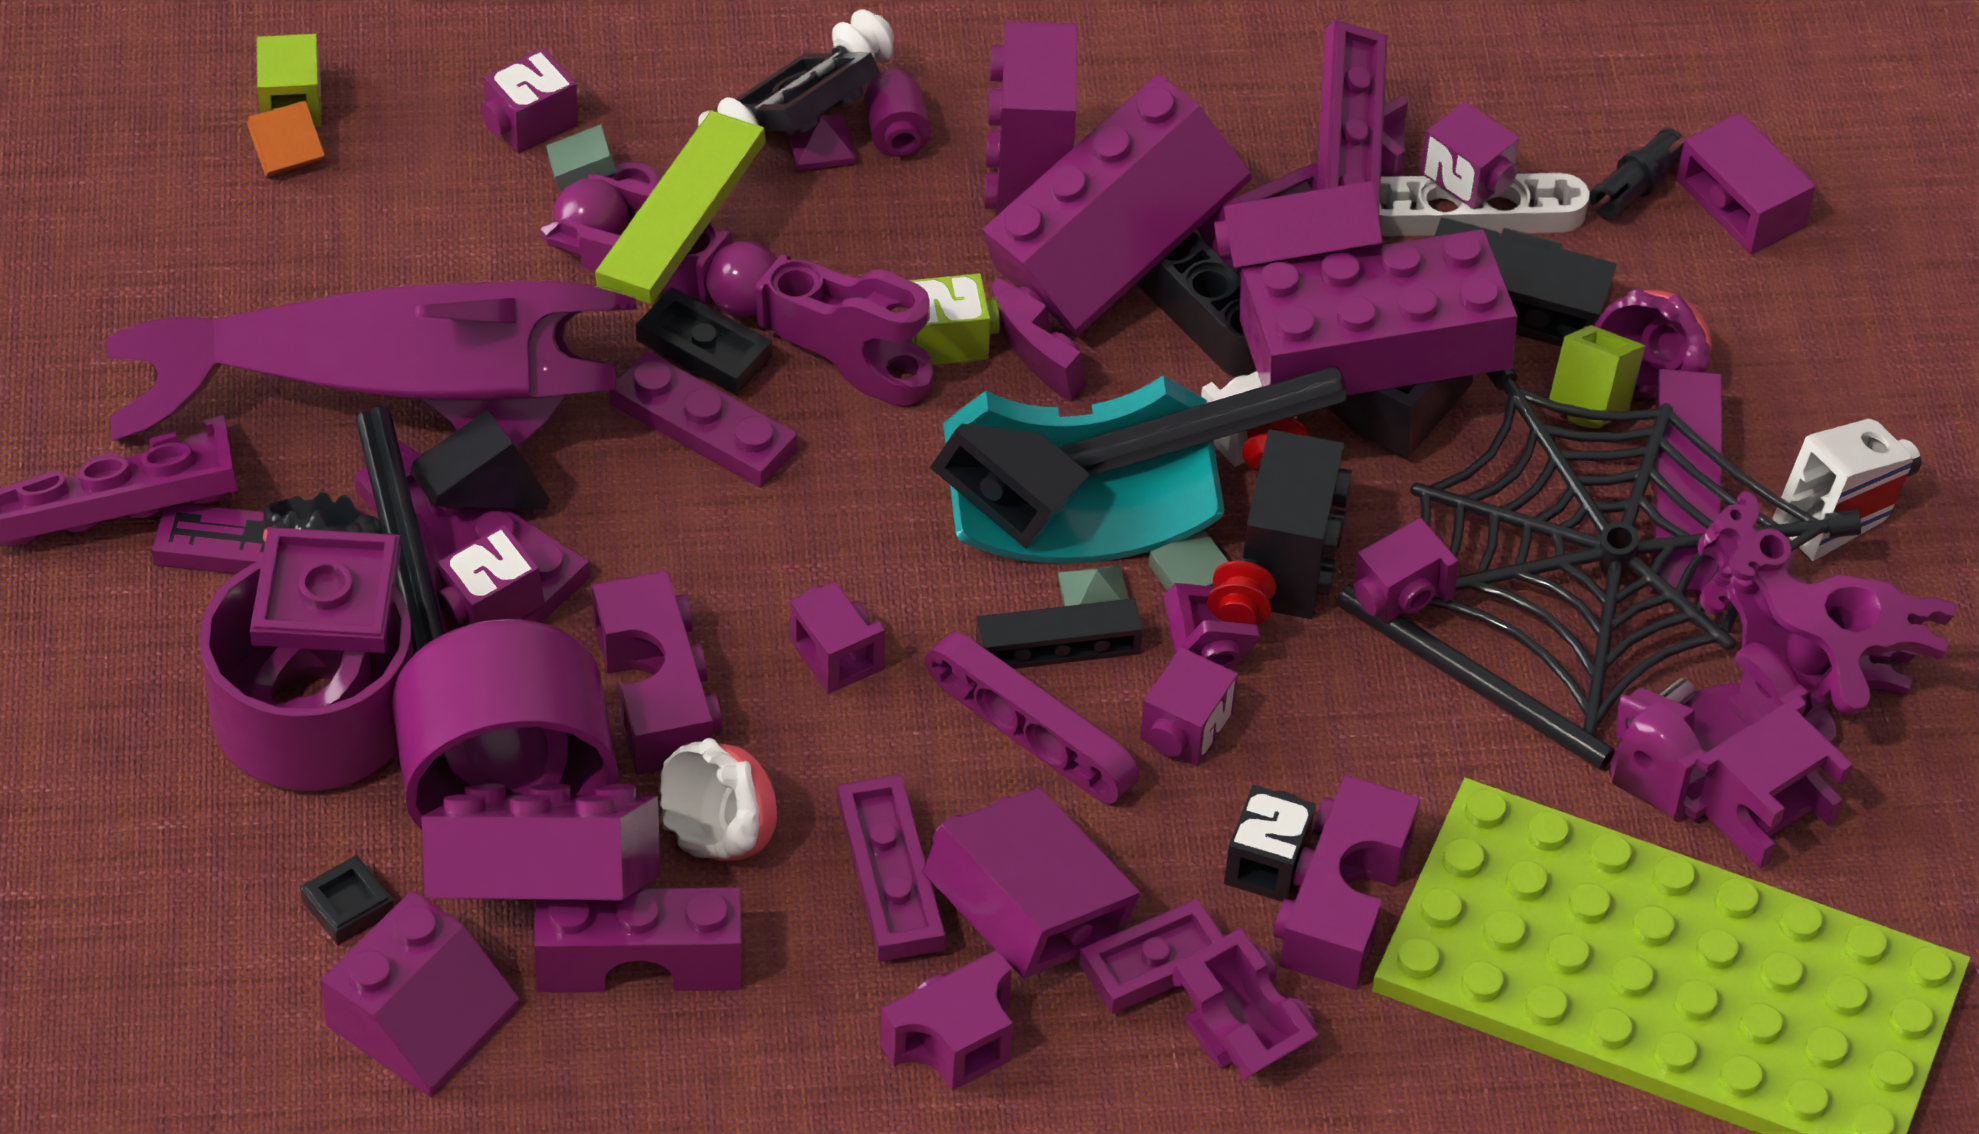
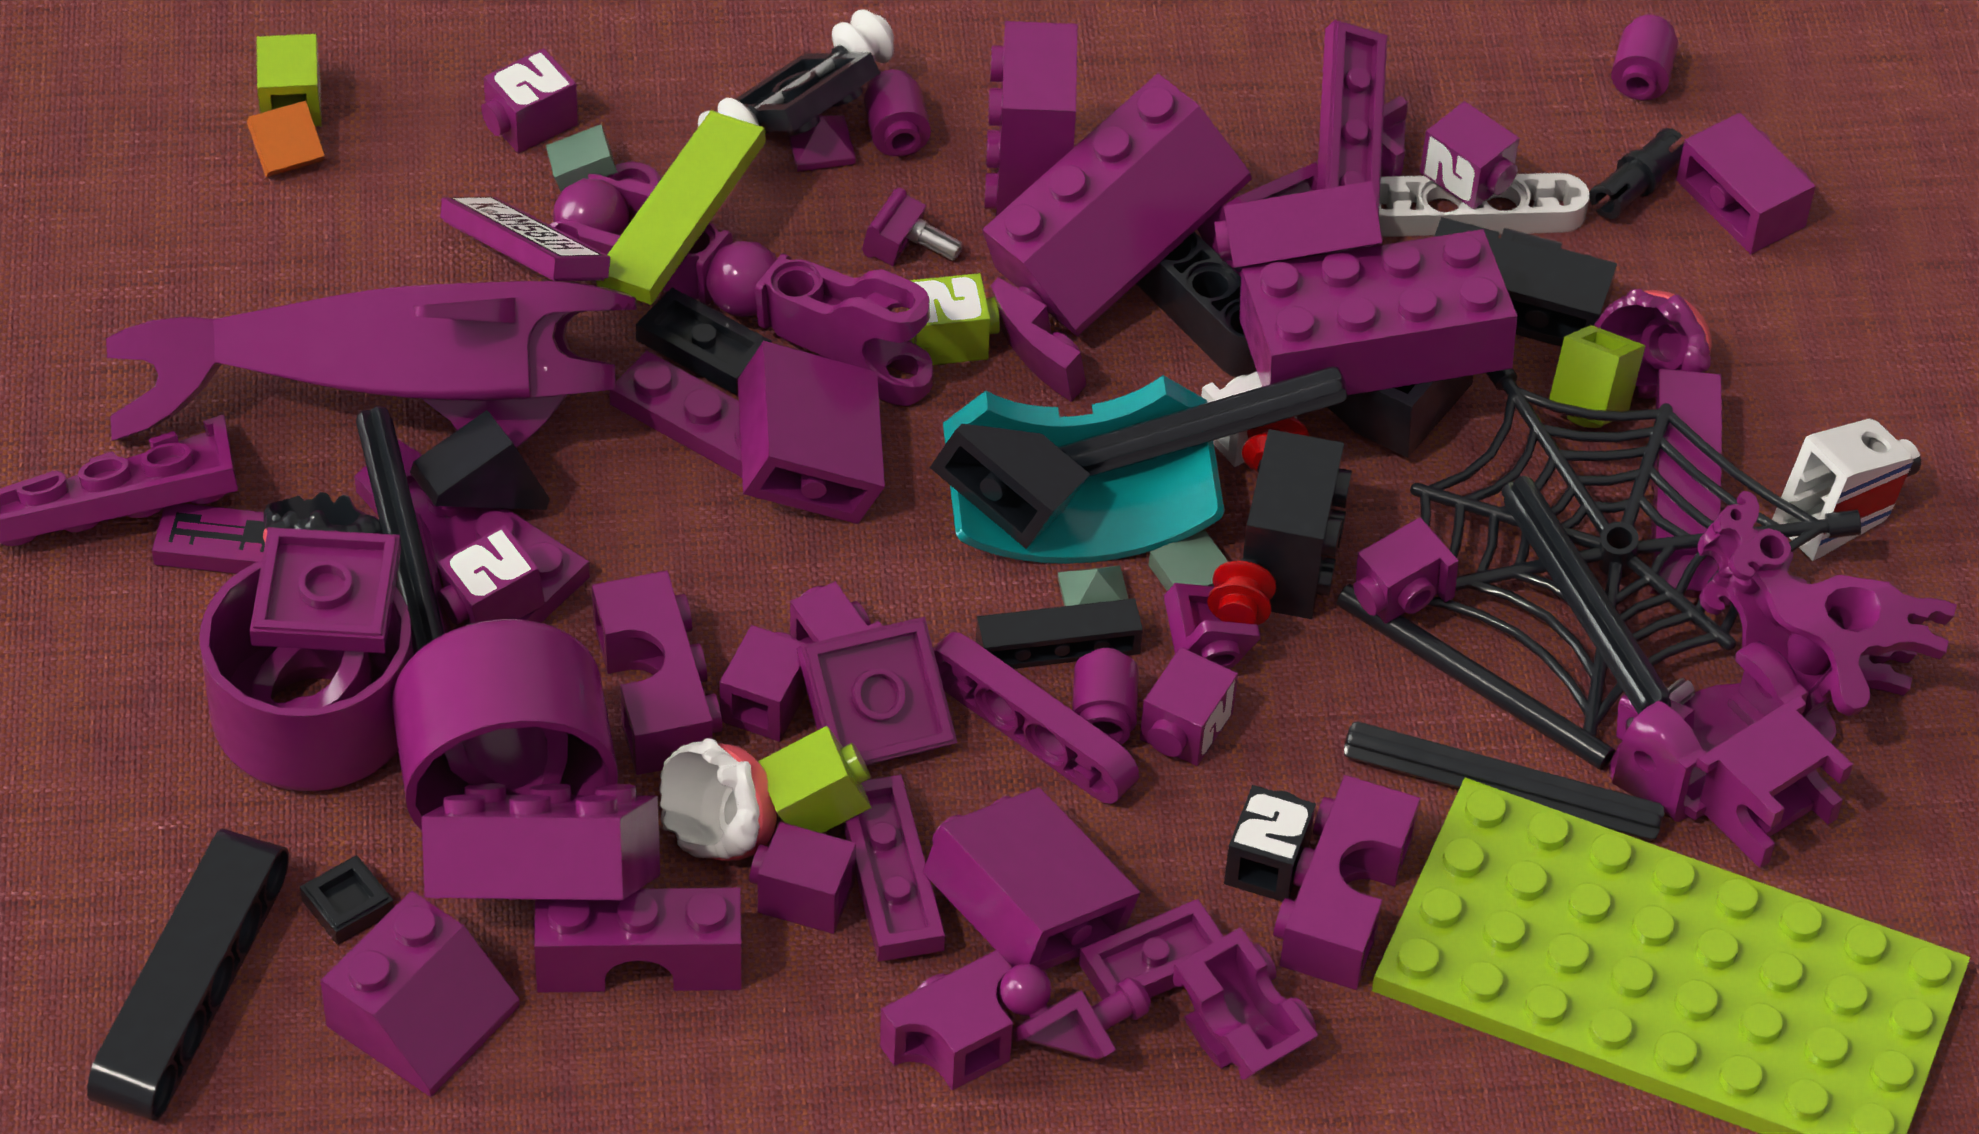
(188, 975): none -> black beam
(525, 238): none -> magenta tile
(763, 684): none -> magenta brick
(804, 877): none -> magenta brick
(810, 432): none -> magenta brick
(817, 781): none -> lime brick
(879, 691): none -> magenta tile
(899, 224): none -> magenta piece
(1070, 1022): none -> magenta piece
(1107, 692): none -> magenta brick
(1450, 765): none -> black axle
(1584, 594): none -> black axle
(1645, 58): none -> magenta brick

